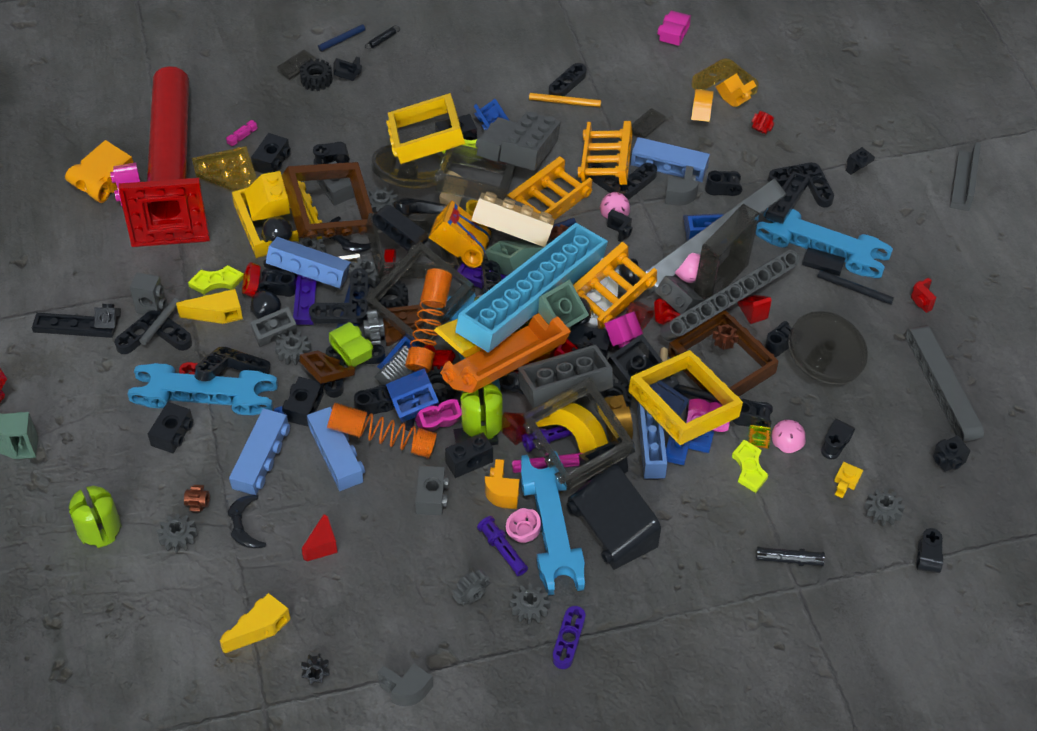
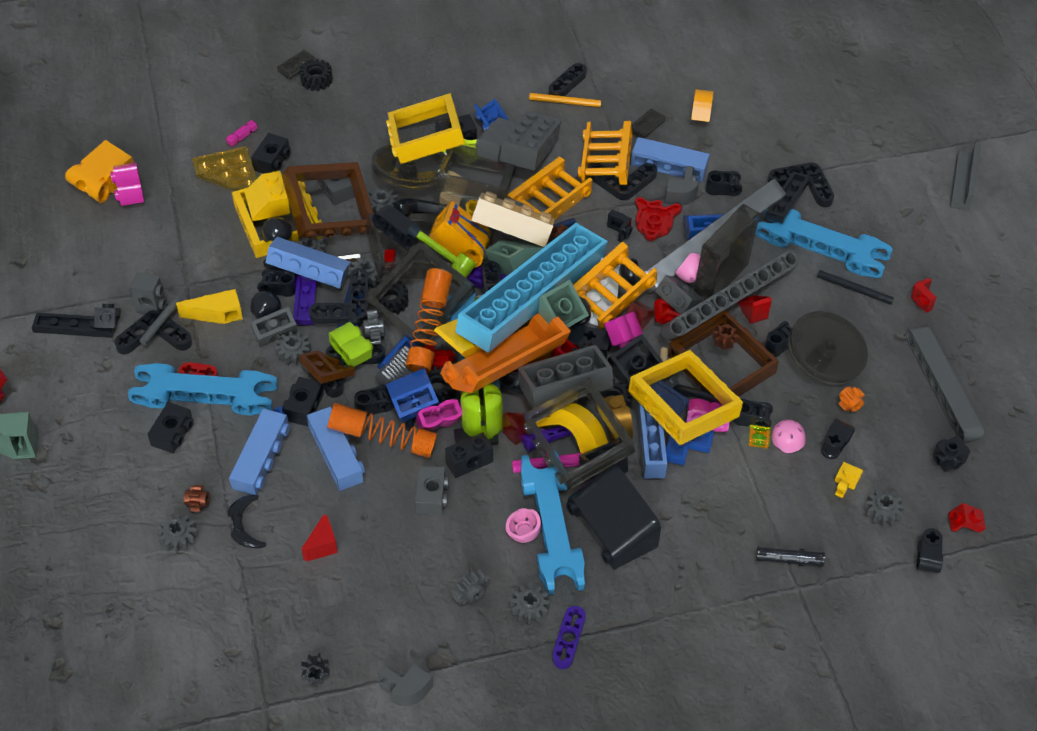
(87, 518): lime cylinder -> none
(168, 204): red piece -> none
(225, 278): neon yellow tile -> none
(227, 357): black beam -> none
(251, 279): red beam -> none
(258, 624): yellow slope -> none
(330, 153): black piece -> none
(342, 37): dark blue bar -> none
(346, 244): black piece -> none
(347, 69): black bracket -> none
(382, 37): black piece -> none
(408, 315): reddish brown wing -> none
(461, 263): none -> lime piece
(498, 539): dark purple pin -> none
(499, 490): light orange brick -> none
(616, 202): bright pink helmet -> none
(654, 219): none -> red tile
(674, 27): dark pink brick -> none
(724, 69): clear yellow beam -> none
(734, 91): light orange brick -> none
(752, 474): neon yellow tile -> none
(762, 122): red gear -> none
(823, 261): black tile -> none
(851, 399): none -> orange gear
(858, 160): black bracket -> none
(966, 516): none -> red bracket

